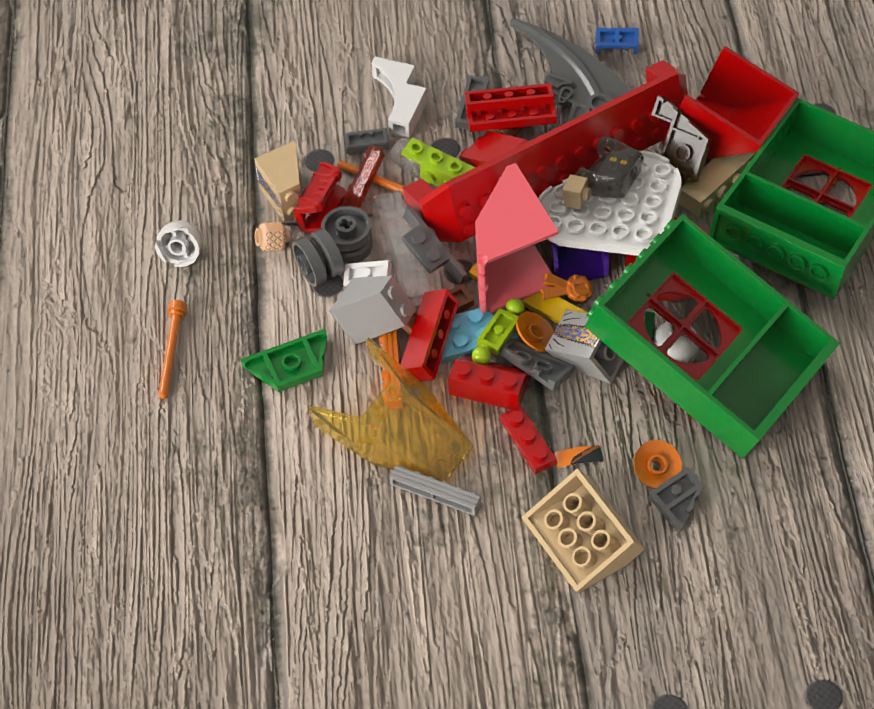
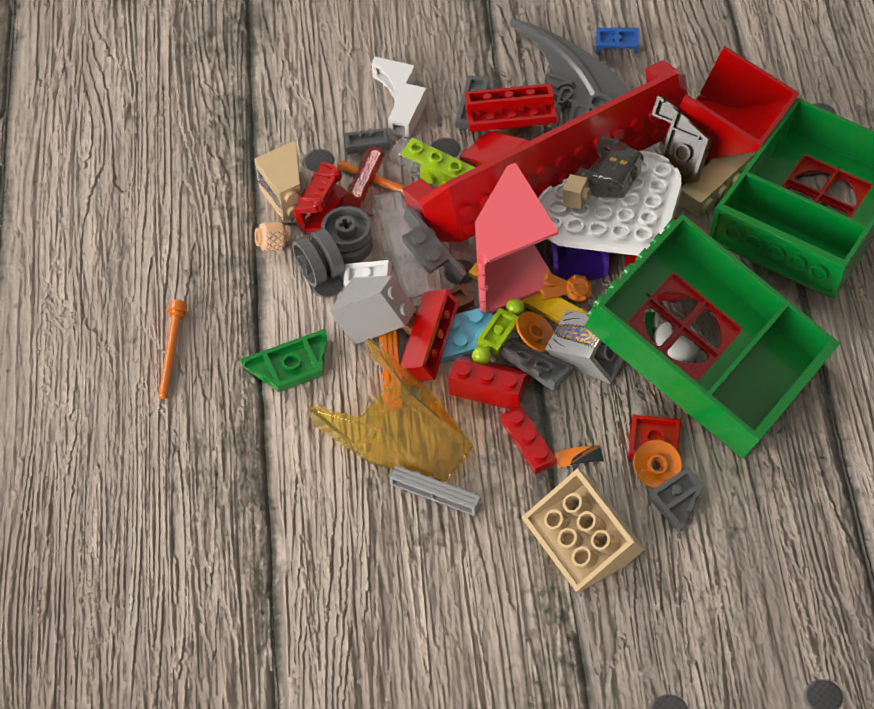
(178, 243): white cylinder -> none
(653, 428): none -> red tile

